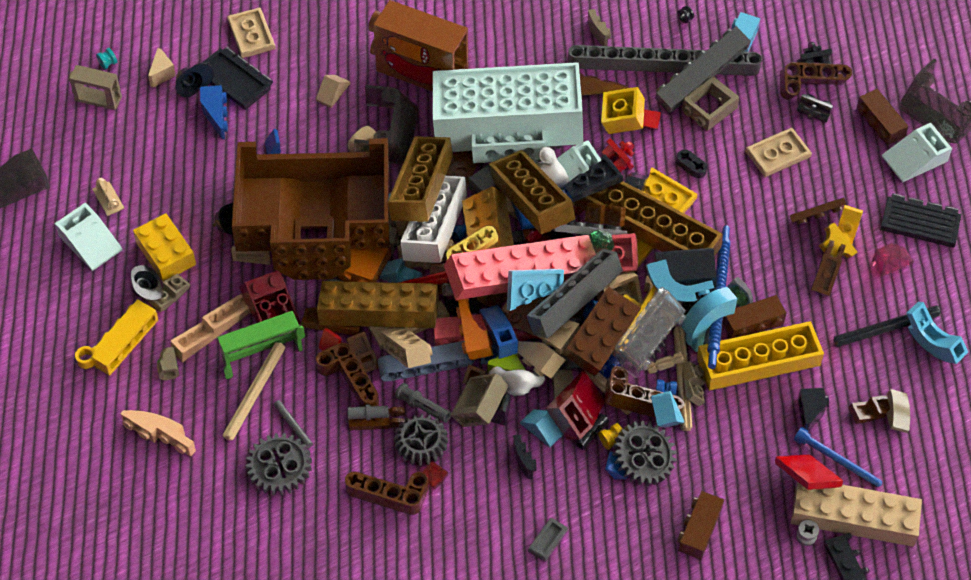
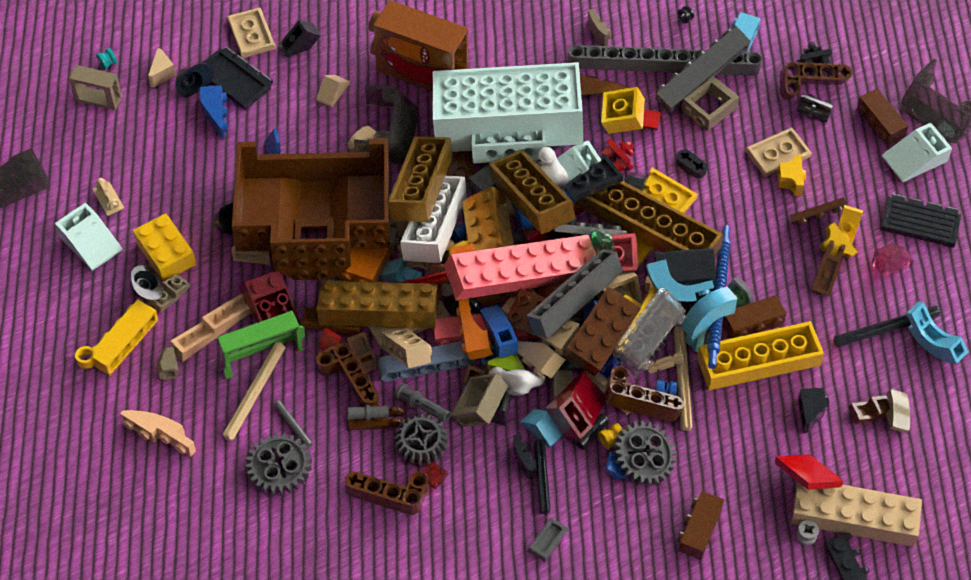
(299, 38): none -> black slope
(475, 238): light yellow beam -> none
(531, 284): medium azure wing -> none
(542, 477): none -> black axle
(605, 214): reddish brown slope -> none
(666, 410): medium azure slope -> none
(693, 381): dark tan slope -> none
(792, 175): none -> yellow brick
(804, 437): blue piece -> none

